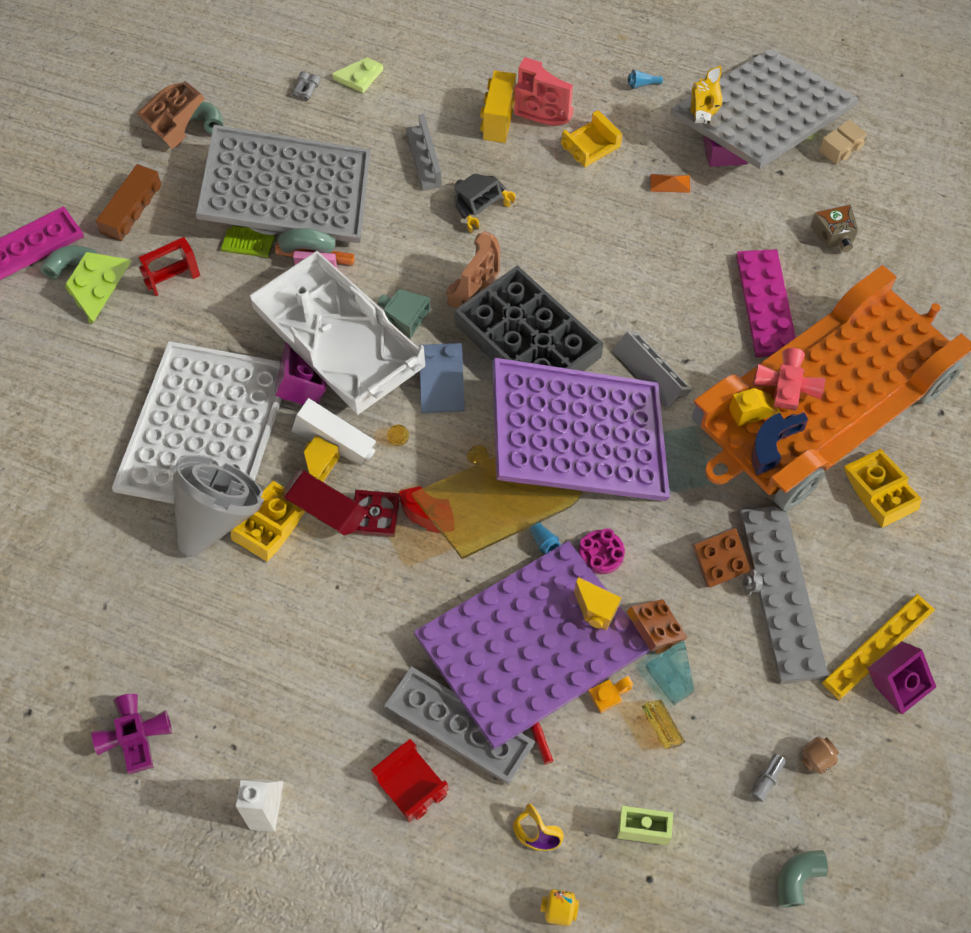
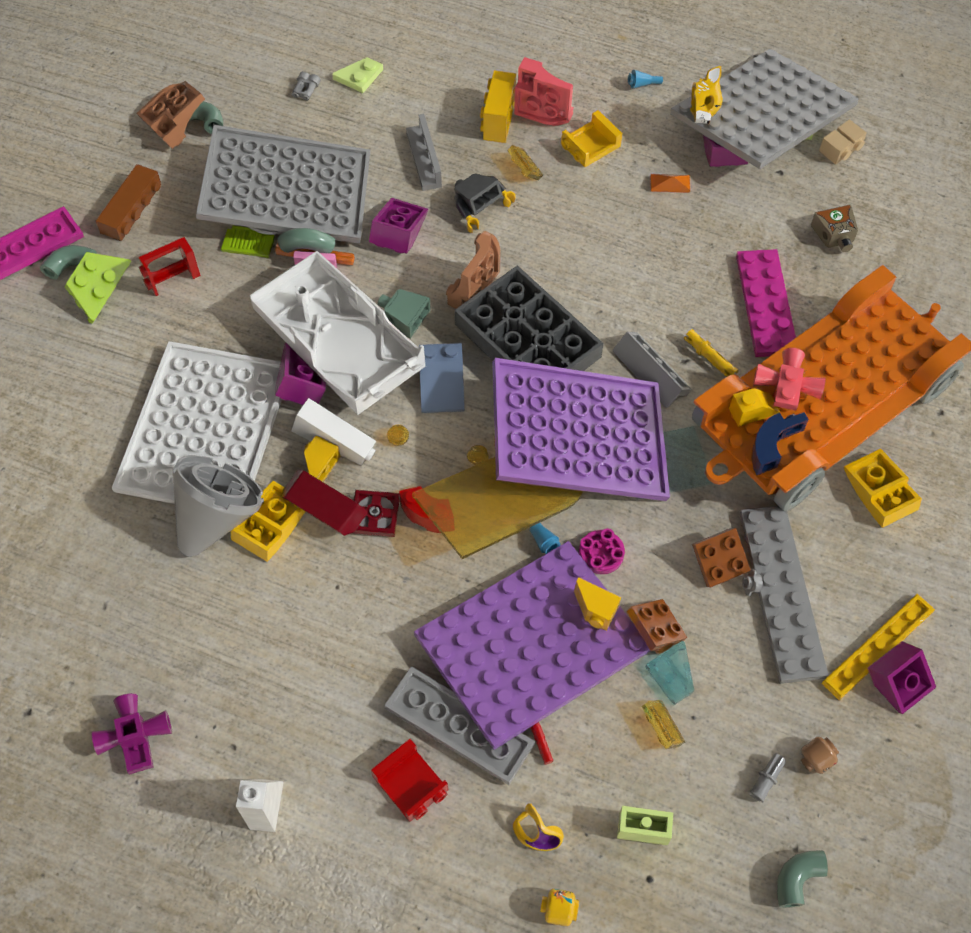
(397, 225): none -> magenta slope
(523, 160): none -> clear yellow plate
(607, 695): light orange plate -> none
(706, 350): none -> yellow pin

